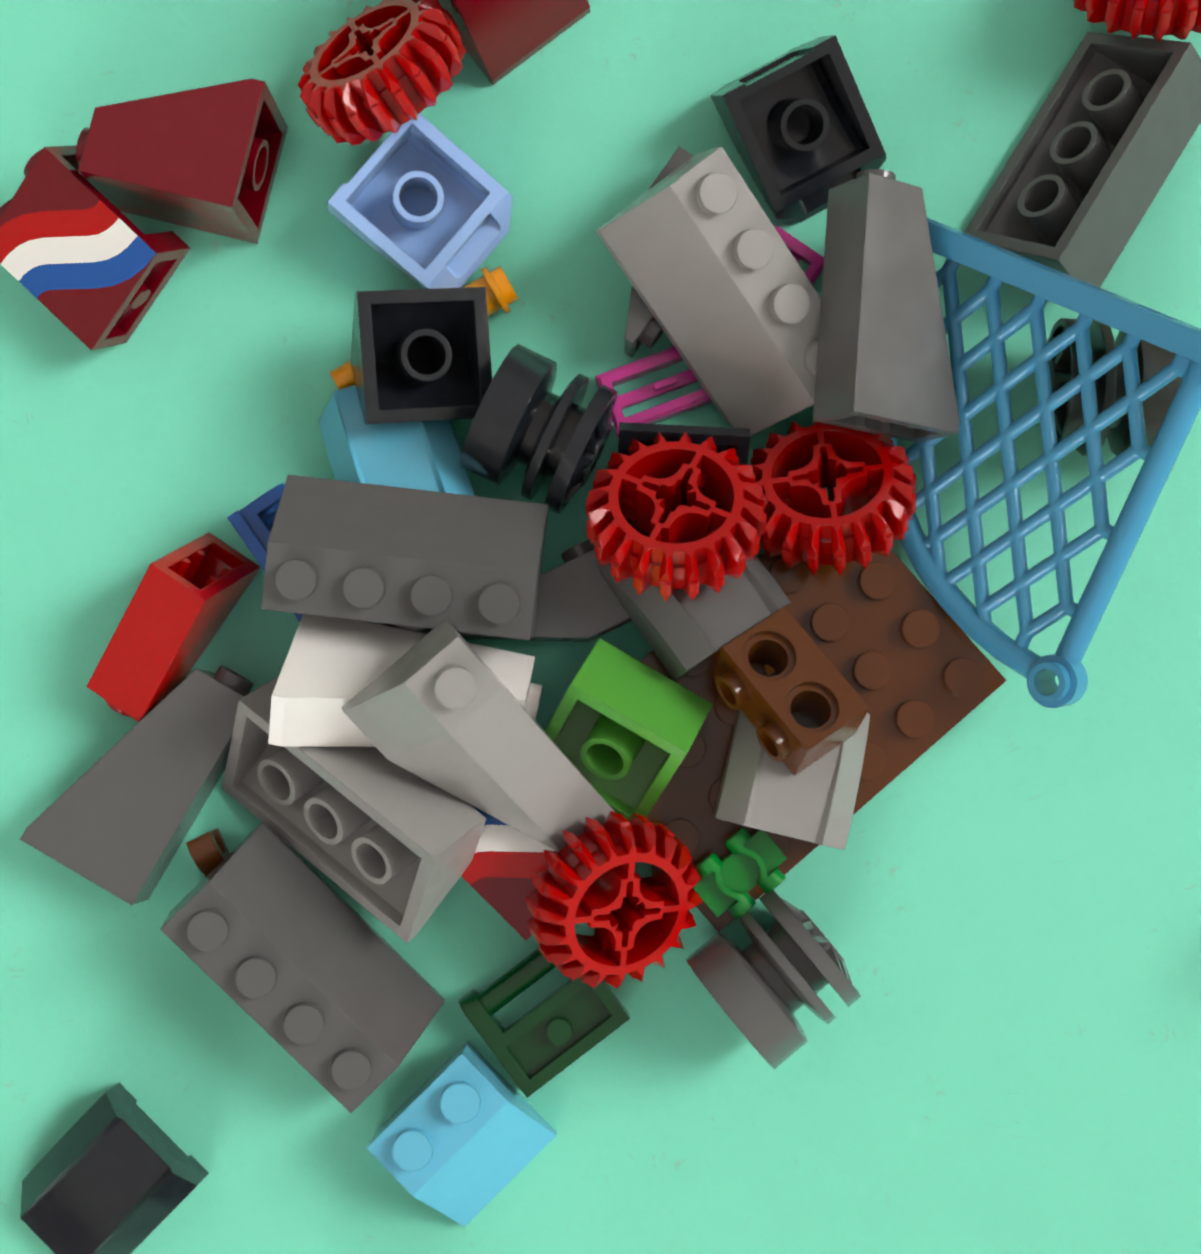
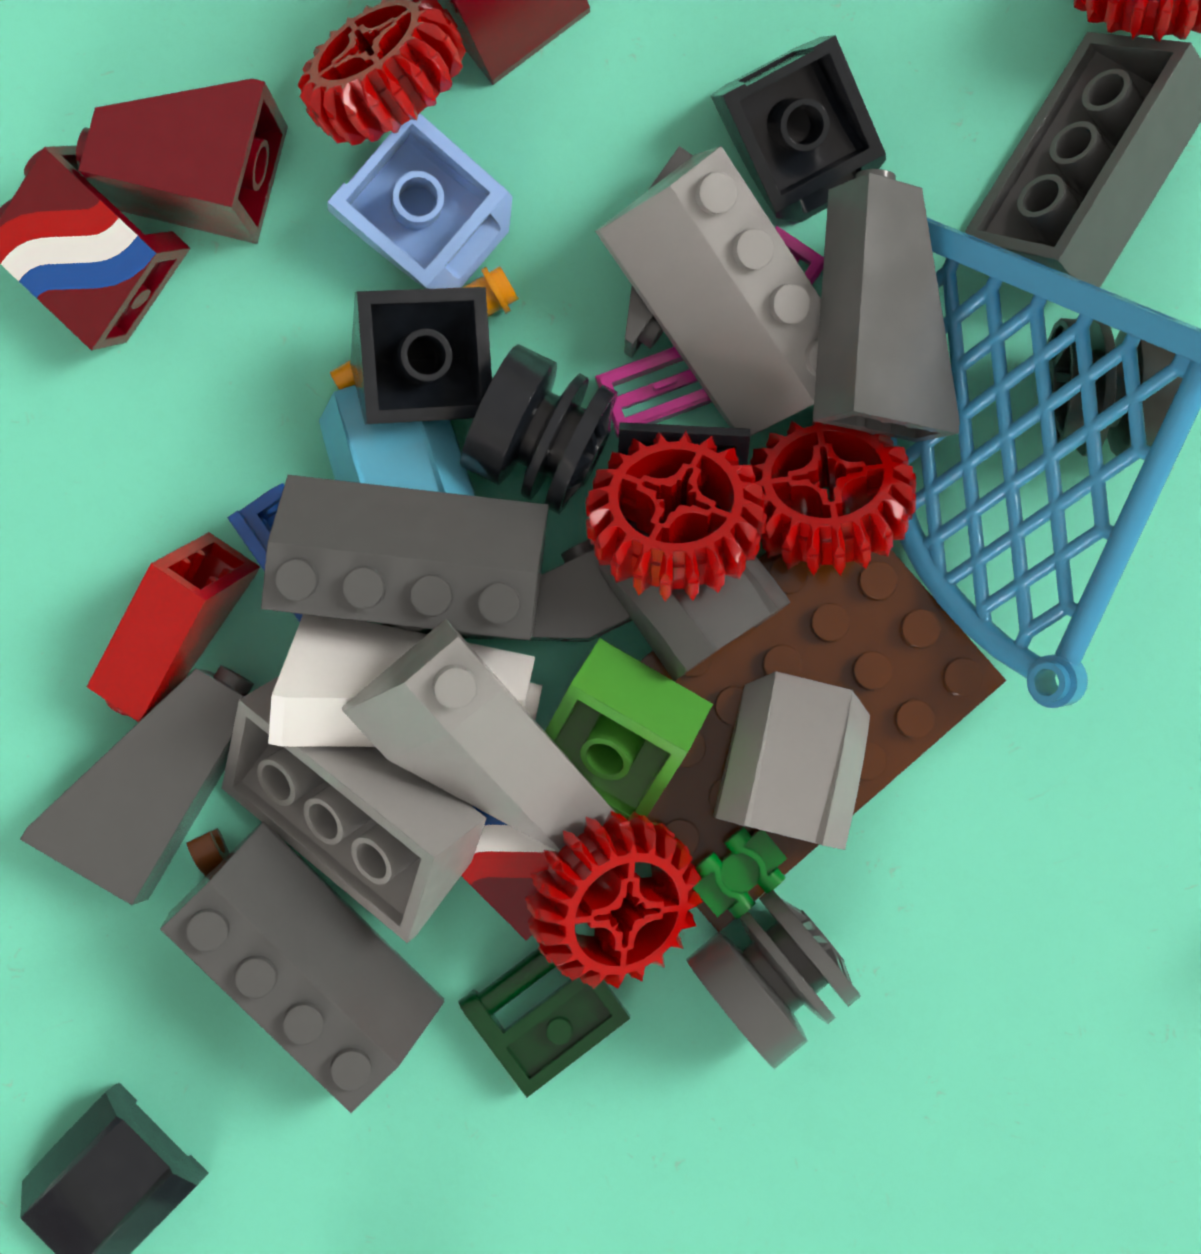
(461, 1137): medium azure slope -> none
(803, 683): reddish brown brick -> none

